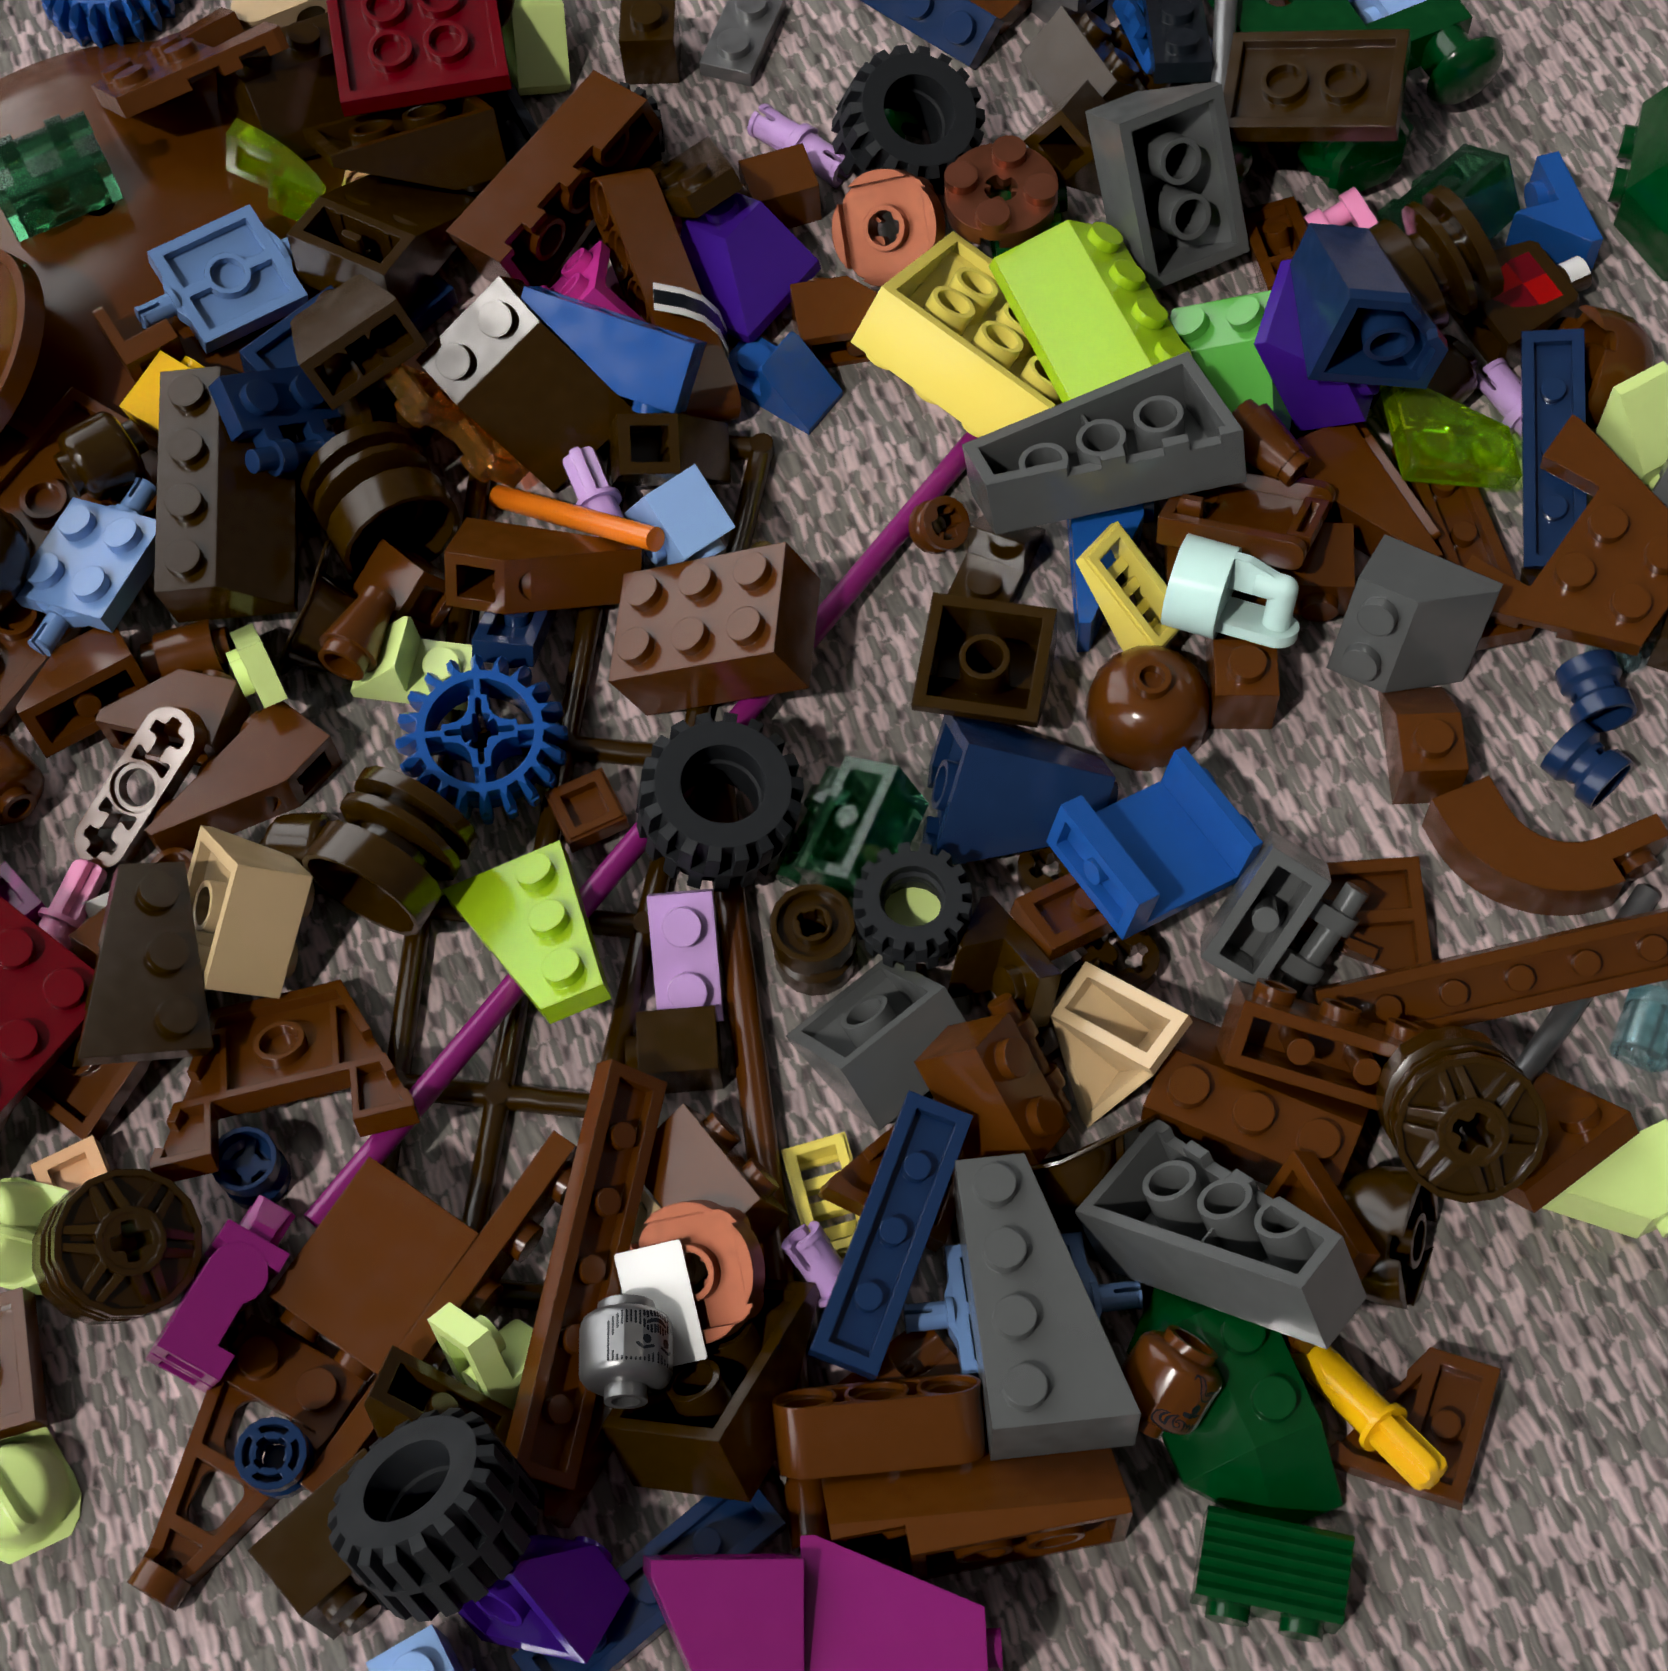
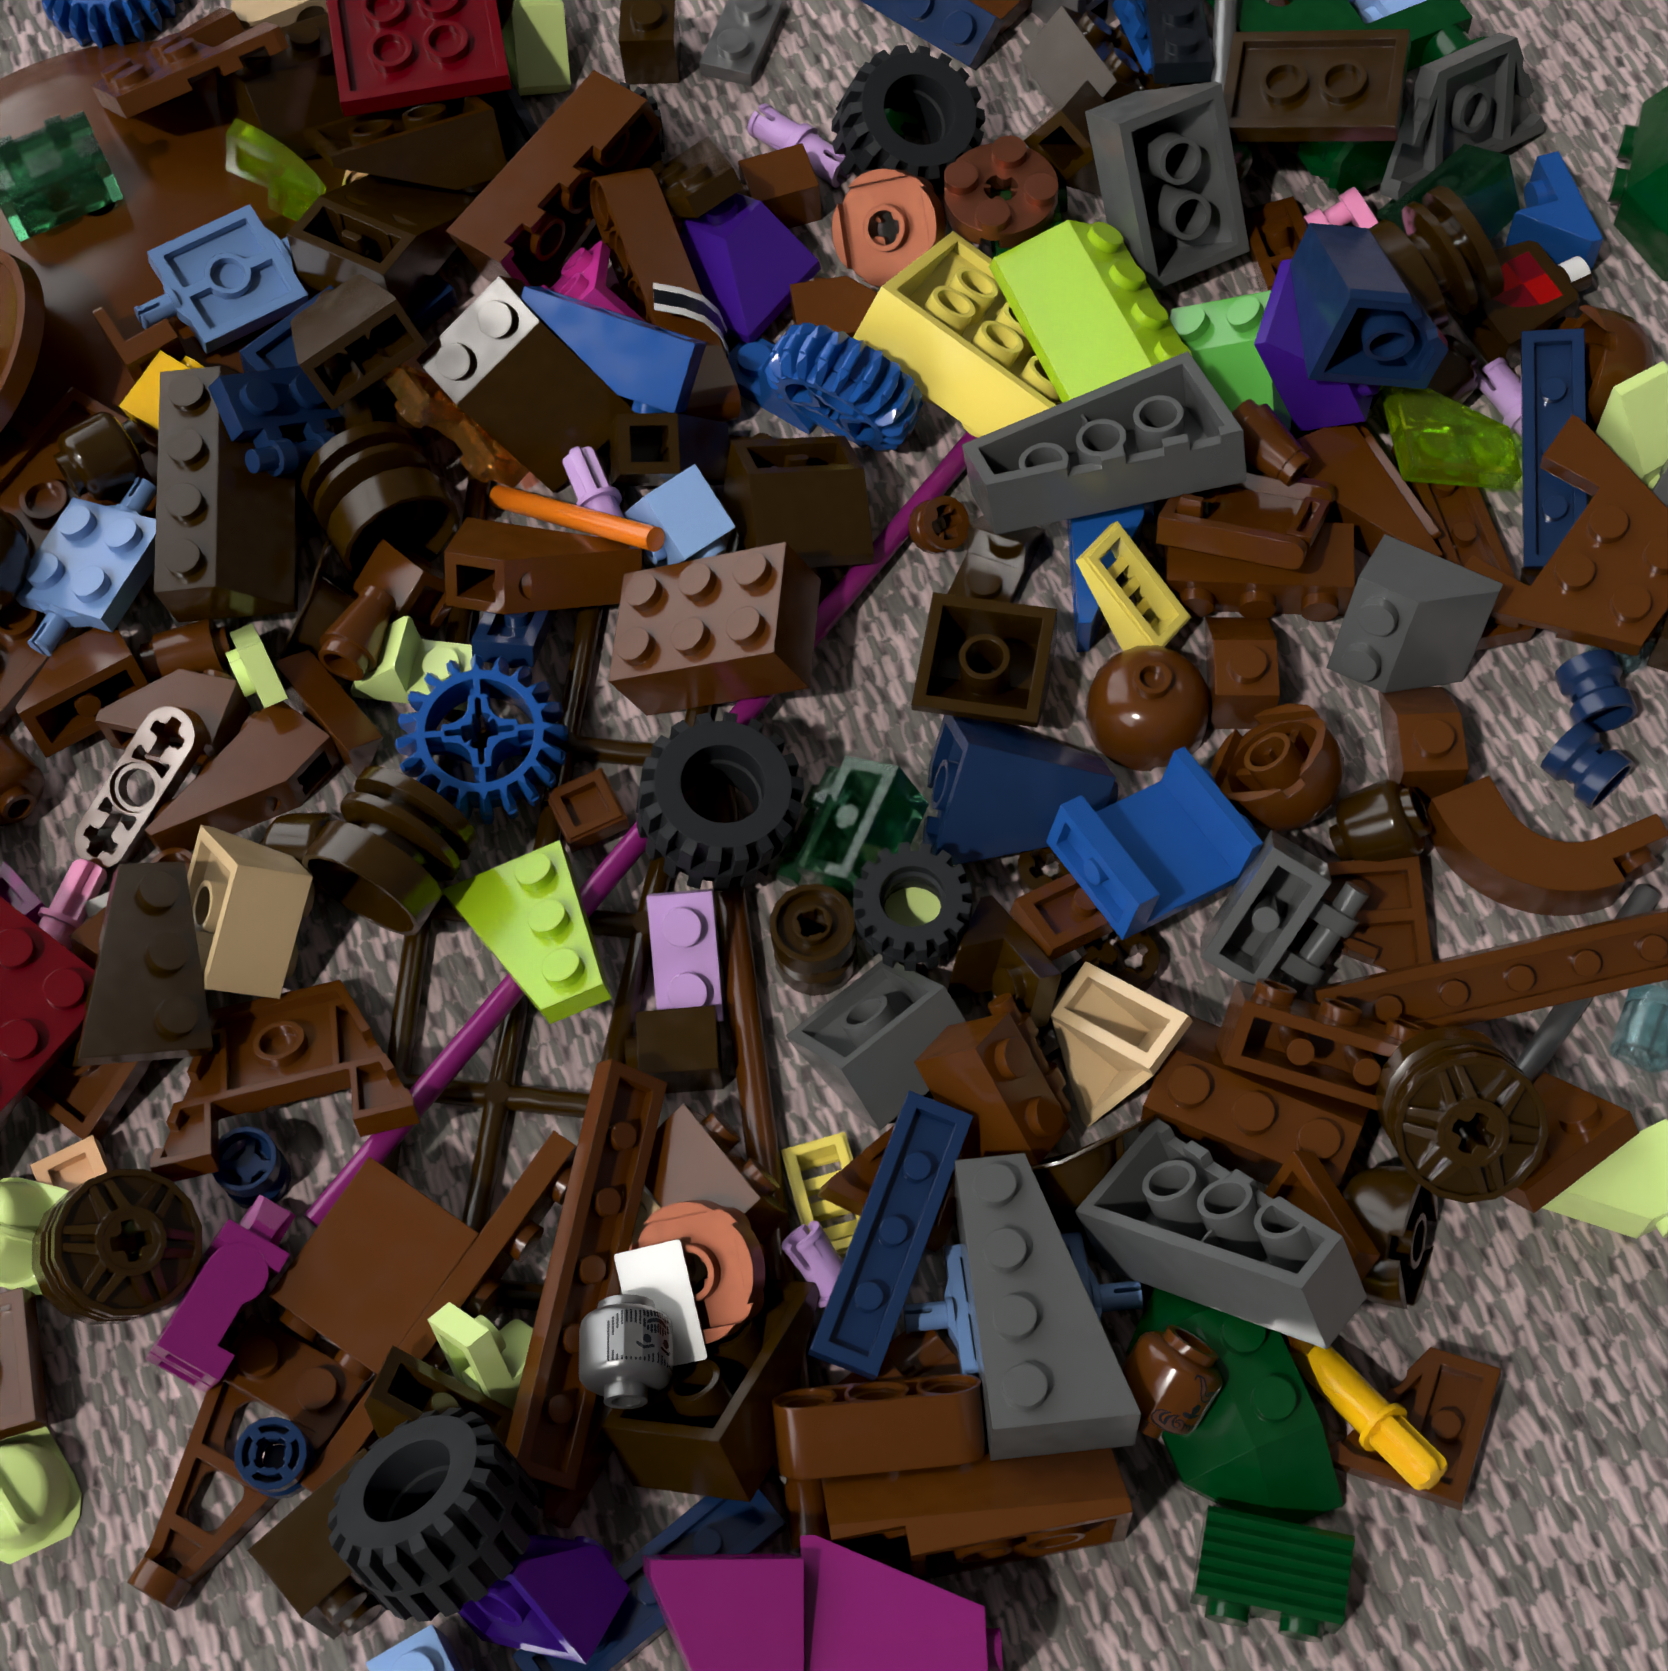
(329, 708): none -> reddish brown slope
(801, 495): none -> dark brown slope
(844, 386): none -> blue gear
(1202, 589): light aqua piece -> none
(1281, 769): none -> reddish brown cylinder
(1380, 823): none -> dark brown head
(1460, 100): none -> dark grey wing

